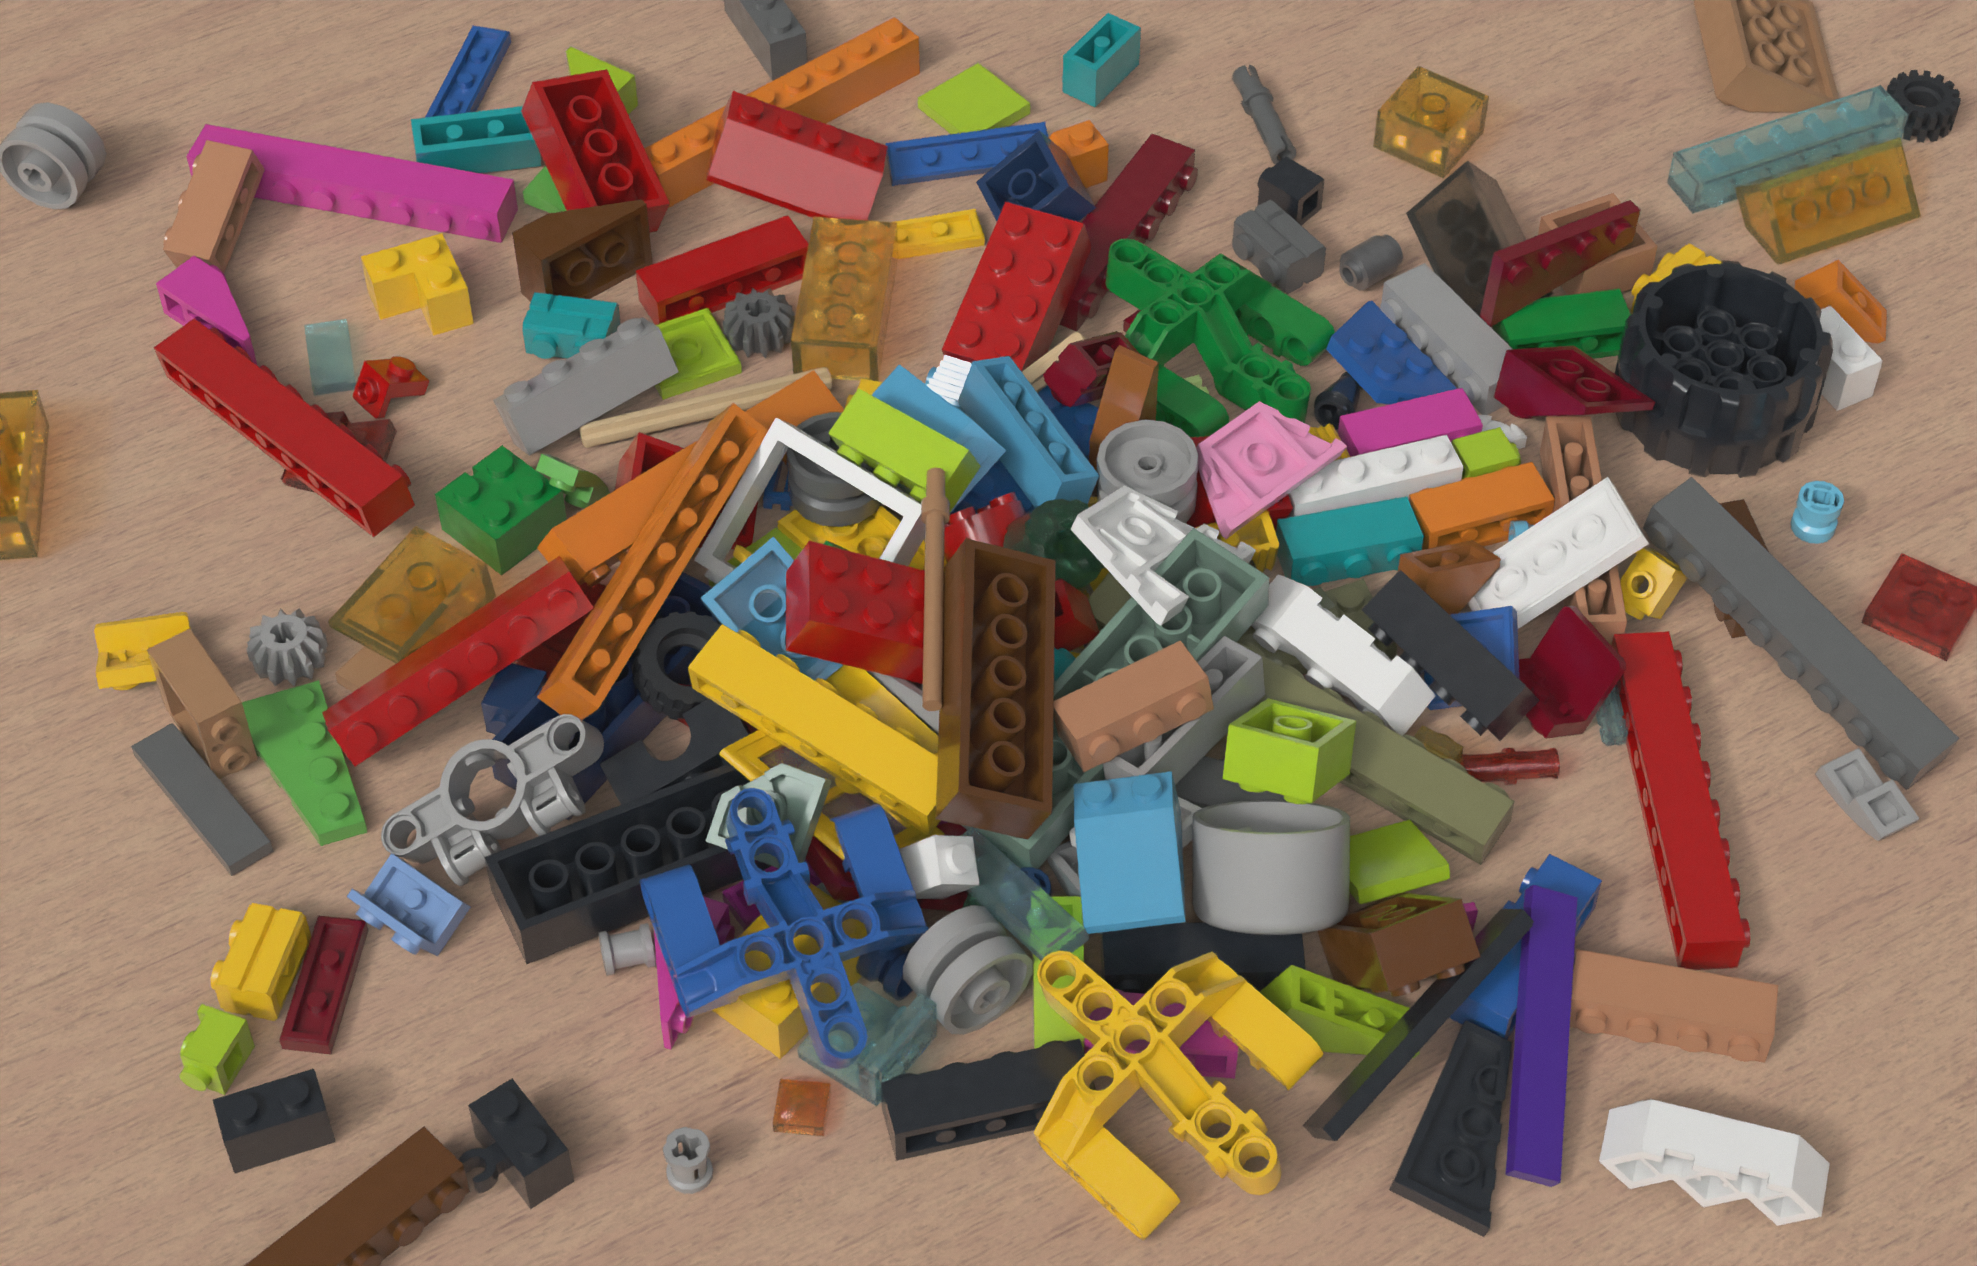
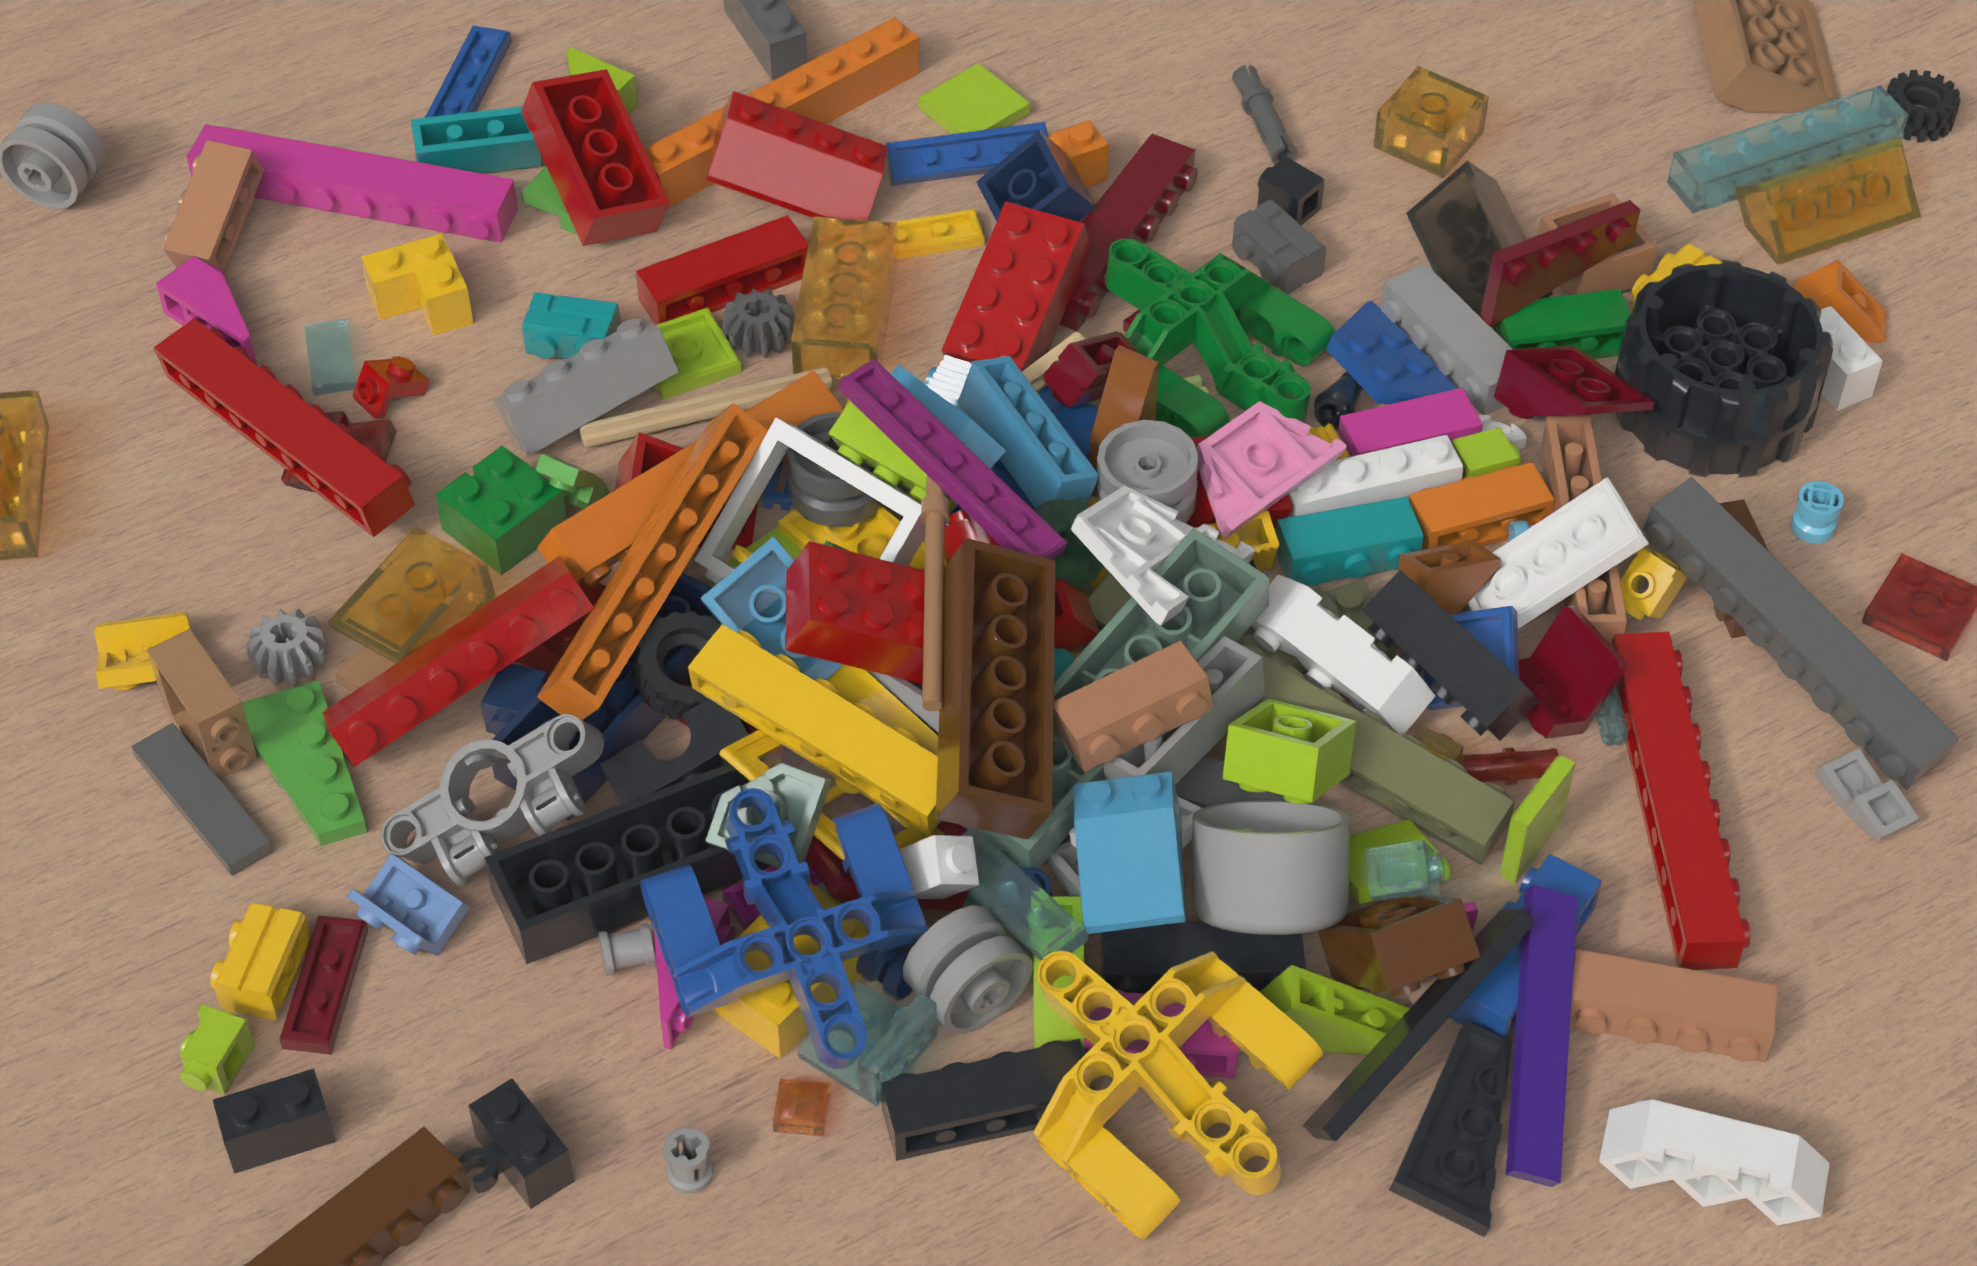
(583, 249): reddish brown slope -> none
(949, 462): none -> magenta tile
(1101, 59): teal brick -> none
(1370, 261): flat silver brick -> none
(1404, 870): none -> clear light blue bracket
(1537, 818): none -> lime tile

